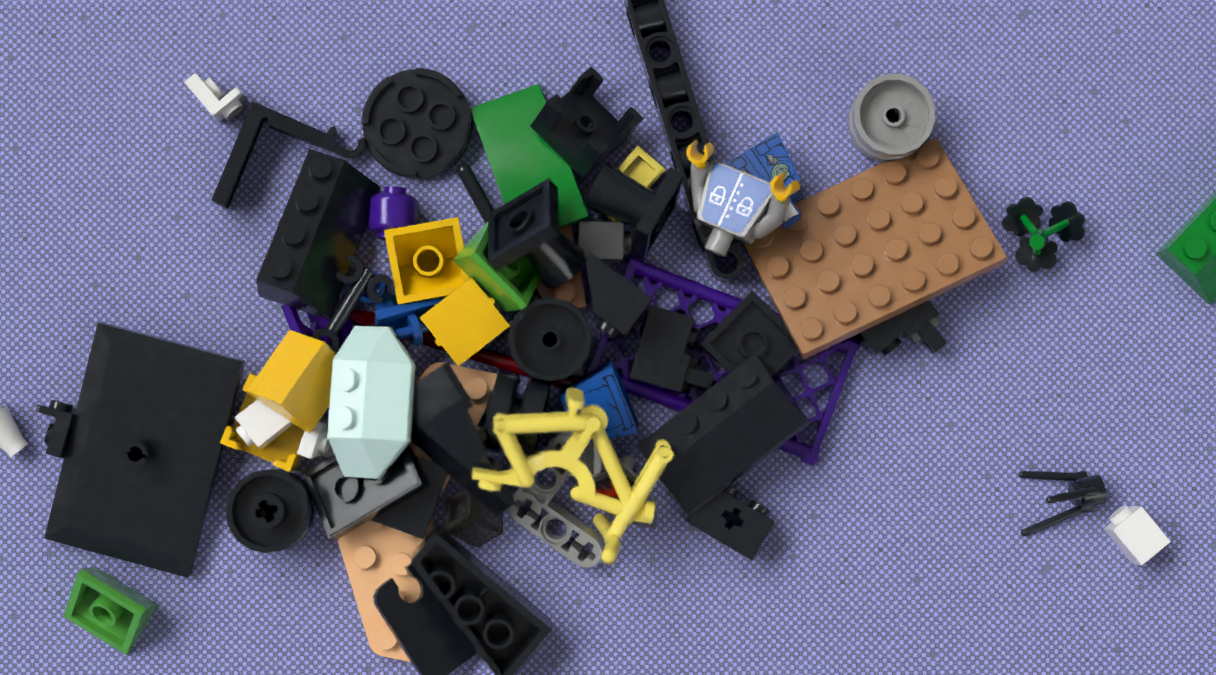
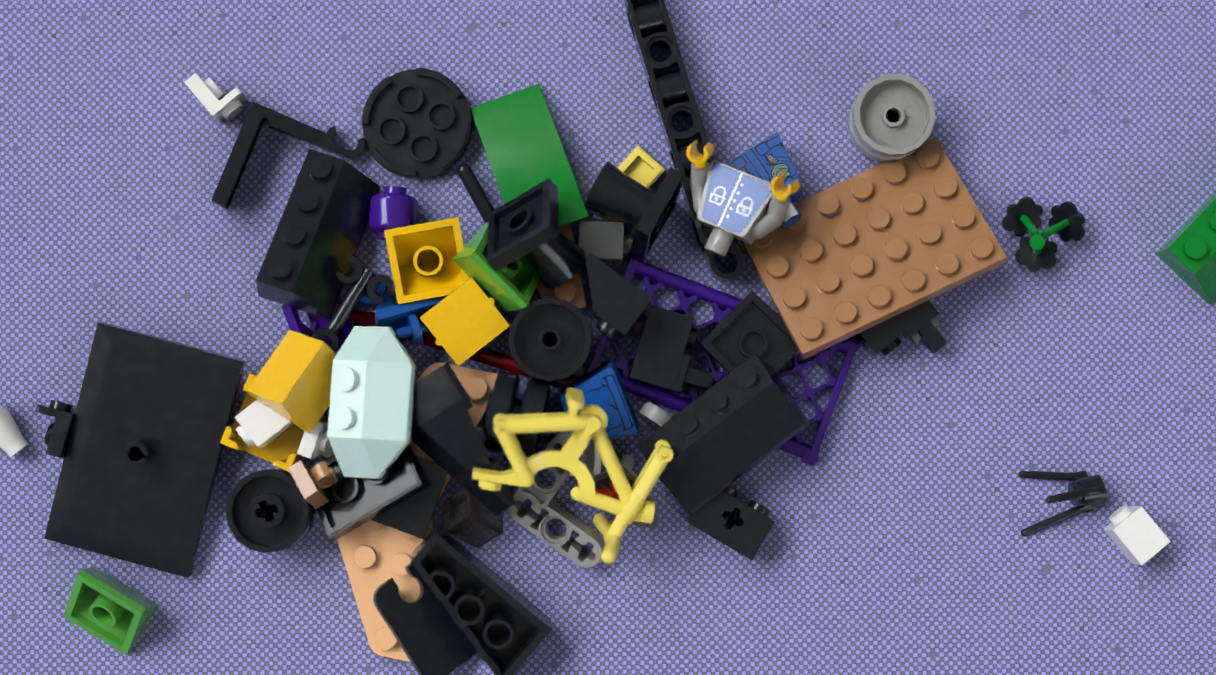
(313, 481): none -> medium nougat tile
(581, 127): black panel -> none
(654, 414): none -> light grey tile

